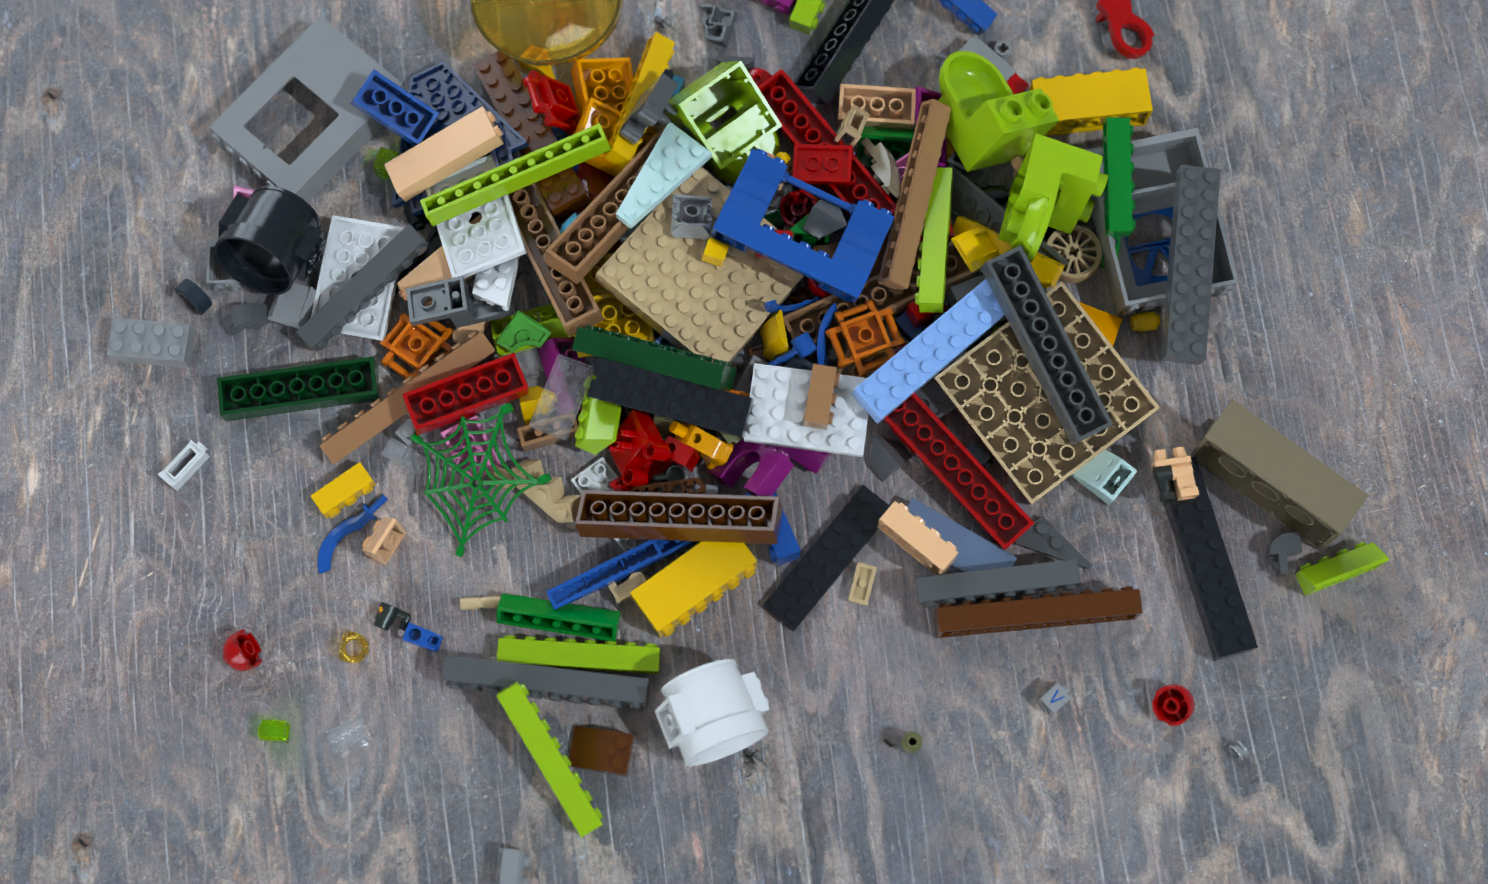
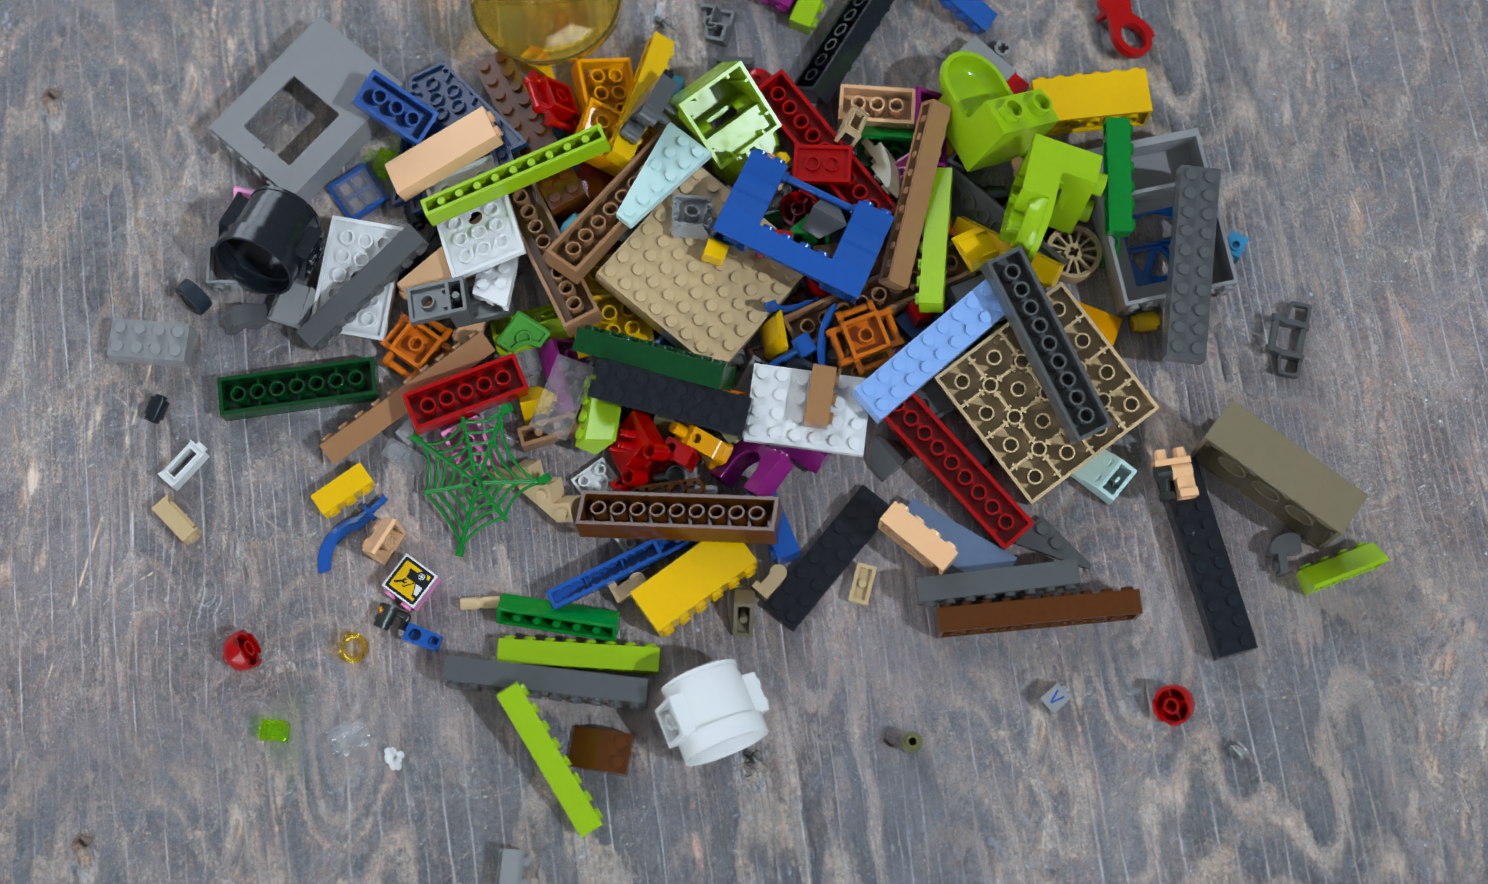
(156, 408): none -> black brick
(177, 520): none -> tan window
(358, 192): none -> clear piece
(393, 758): none -> white plant
(410, 583): none -> piece
(743, 612): none -> dark tan slope
(771, 582): none -> tan leg
(1237, 245): none -> dark azure brick
(1302, 327): none -> dark grey bar

